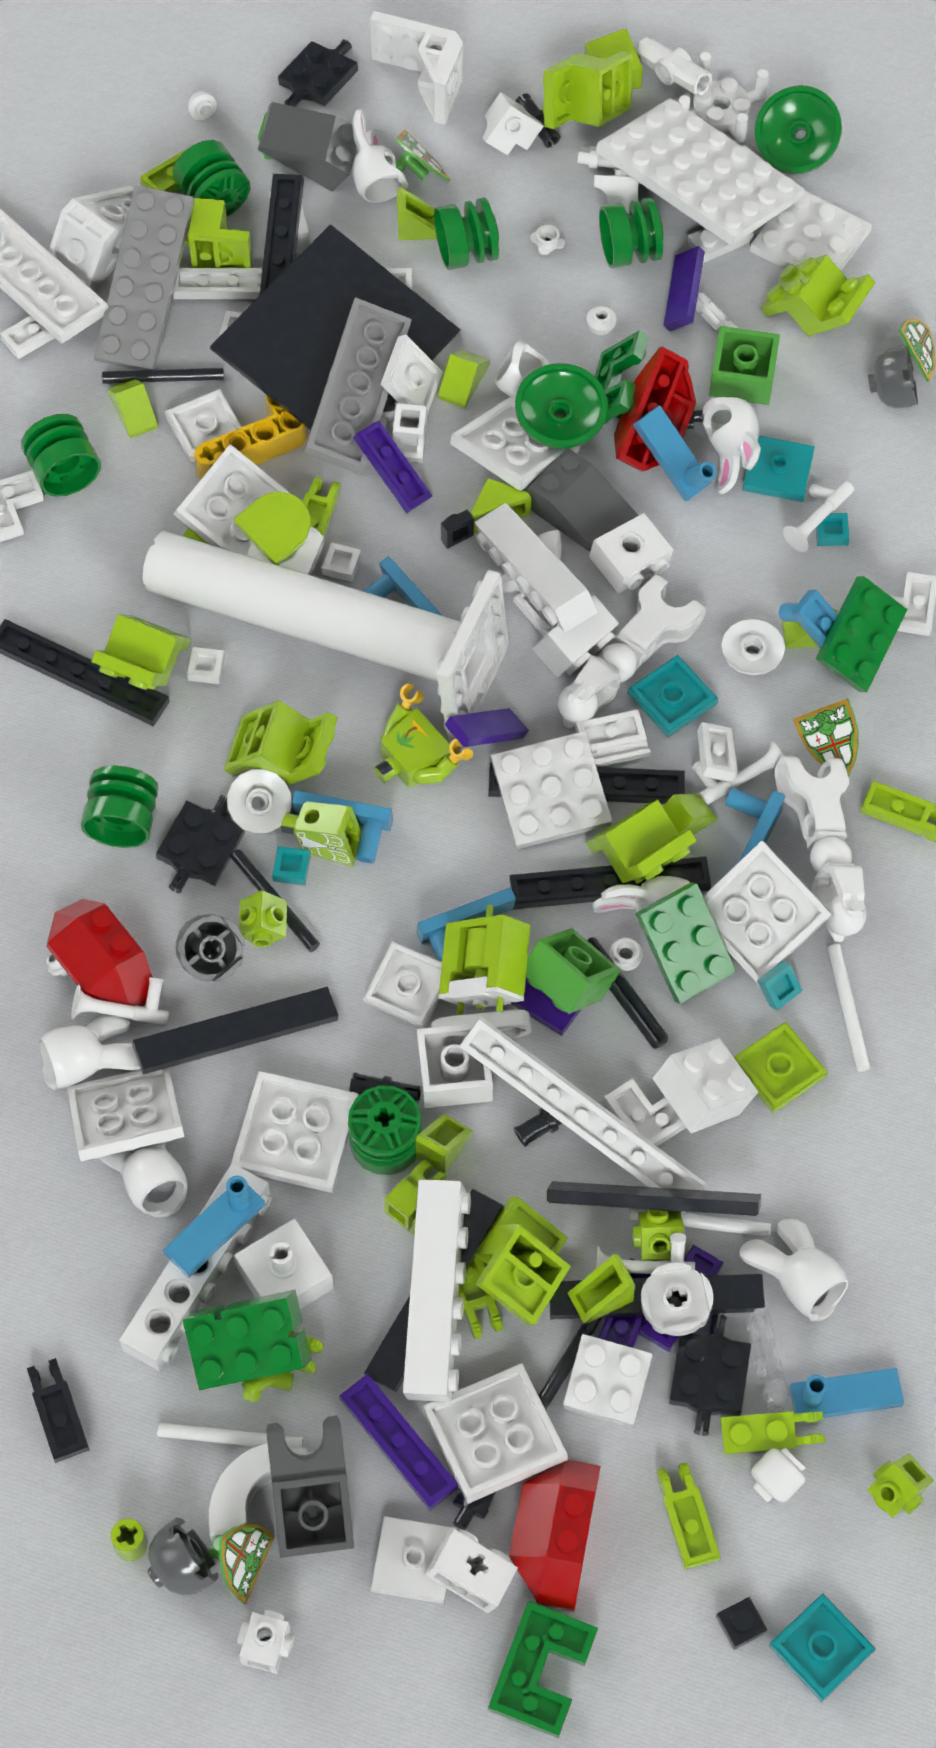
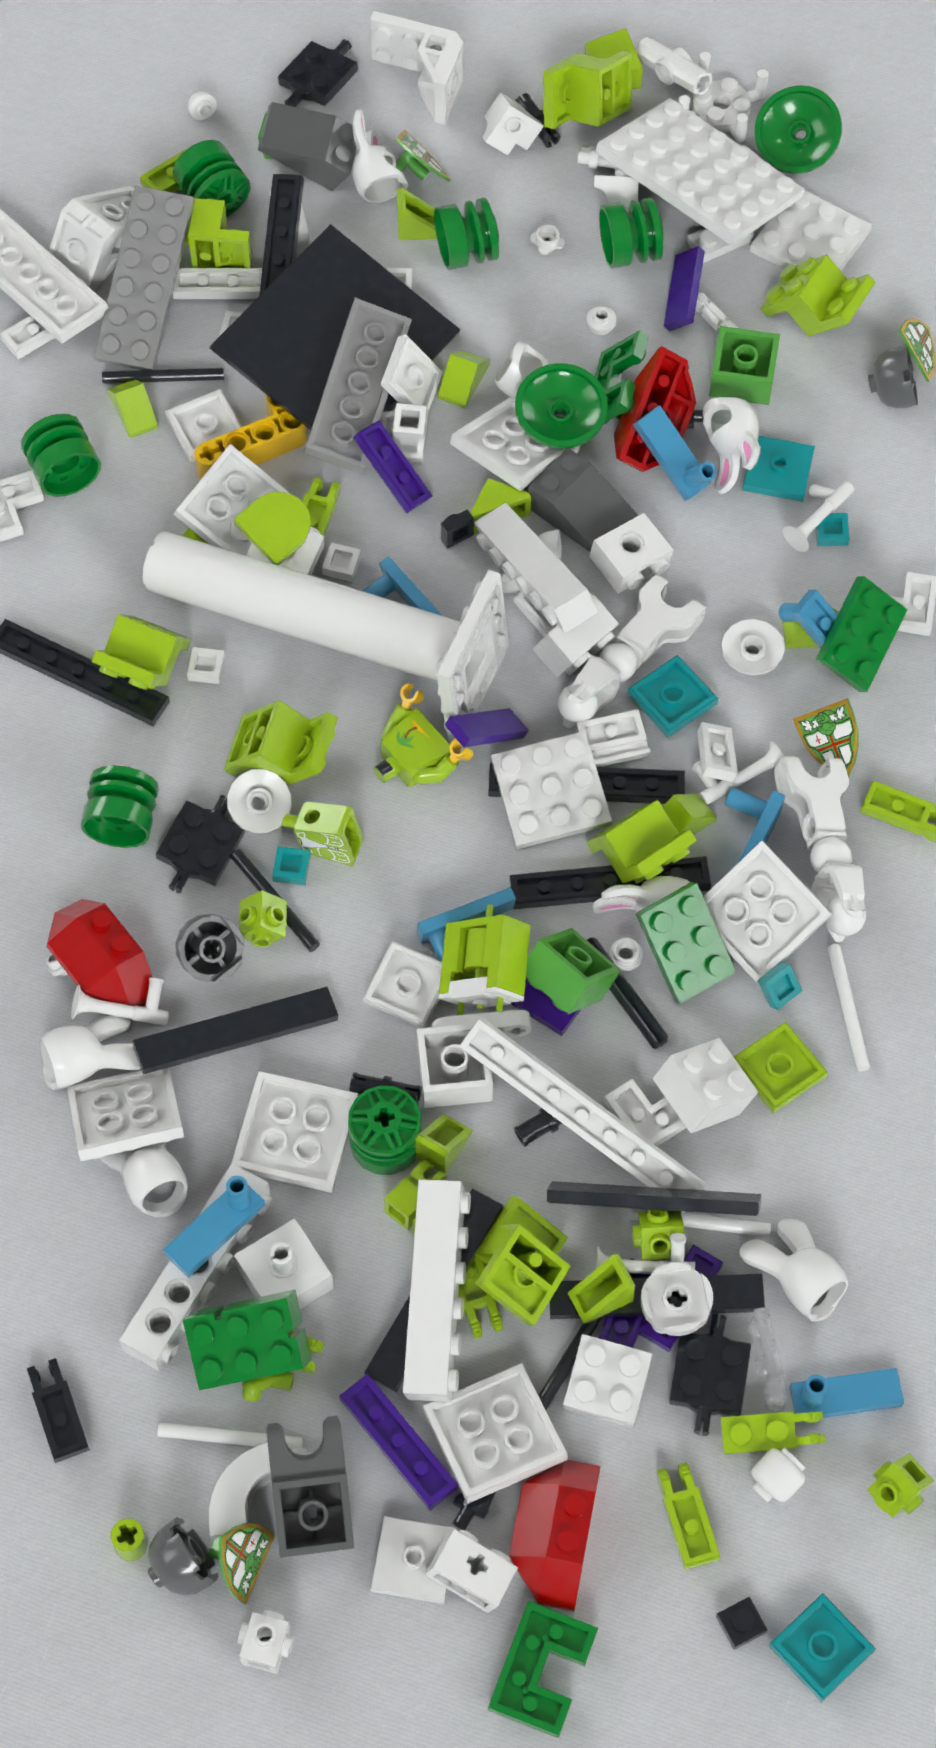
(371, 817): dark azure piece -> none

